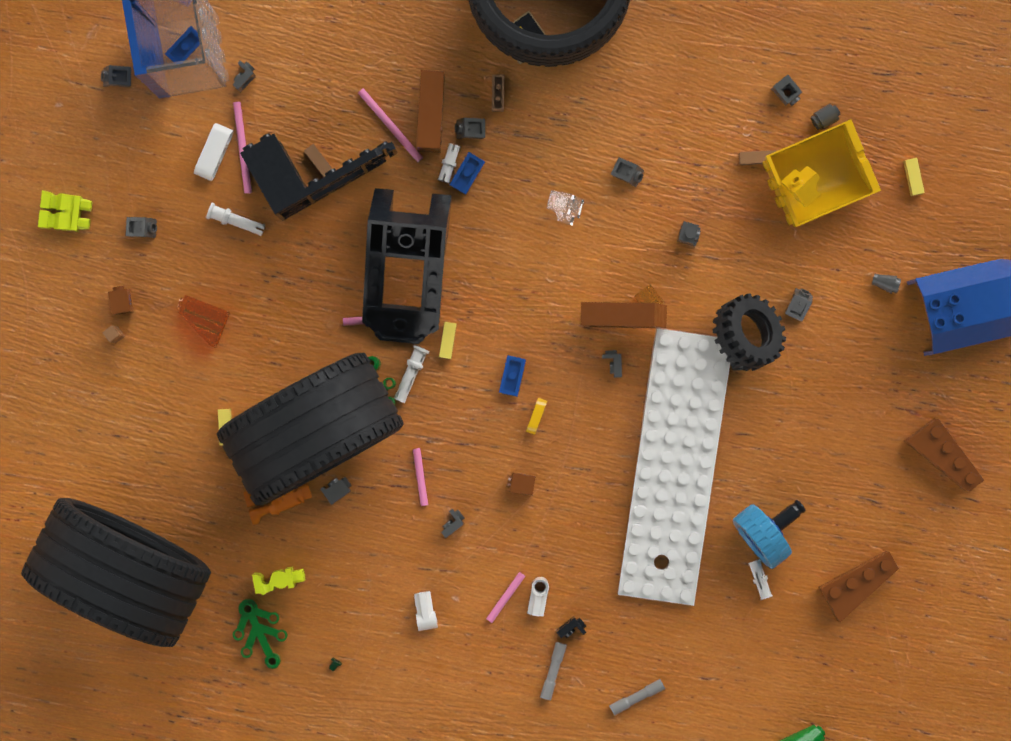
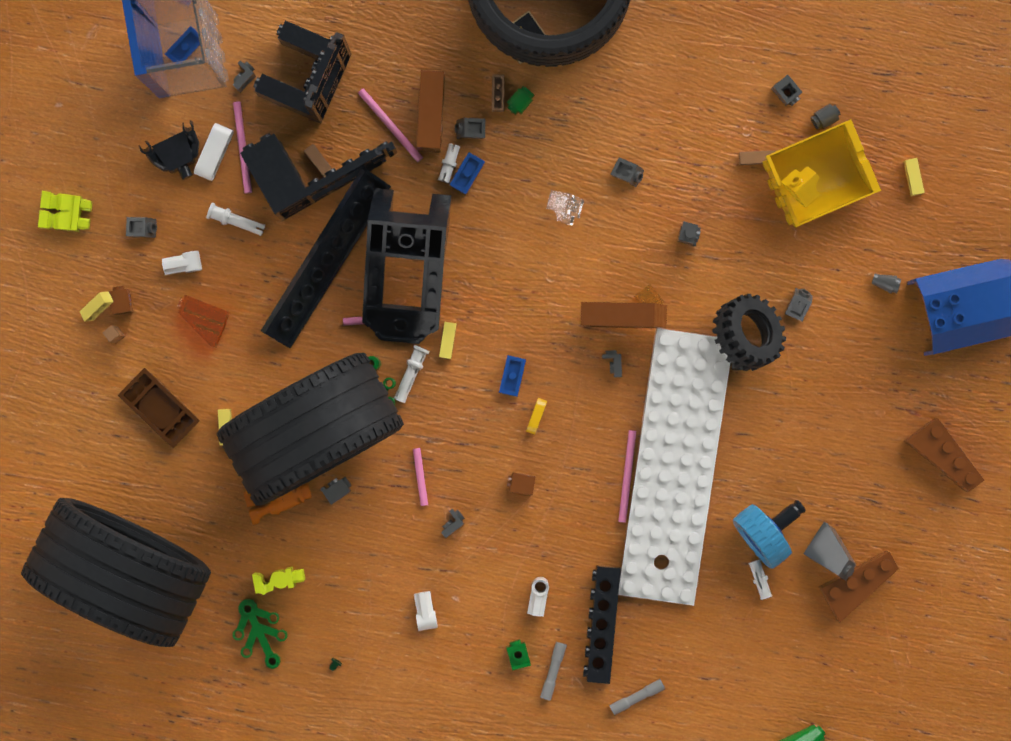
(96, 306): none -> light yellow piece
(116, 76): dark grey bracket -> none
(158, 407): none -> reddish brown slope
(175, 152): none -> black torso
(186, 263): none -> white piece
(323, 260): none -> black plate
(326, 73): none -> black bracket
(505, 597): bright pink bar -> none
(520, 100): none -> green brick
(523, 661): none -> green brick
(568, 627): black bracket -> none
(603, 673): none -> black brick
(627, 476): none -> bright pink axle
(831, 552): none -> dark grey slope

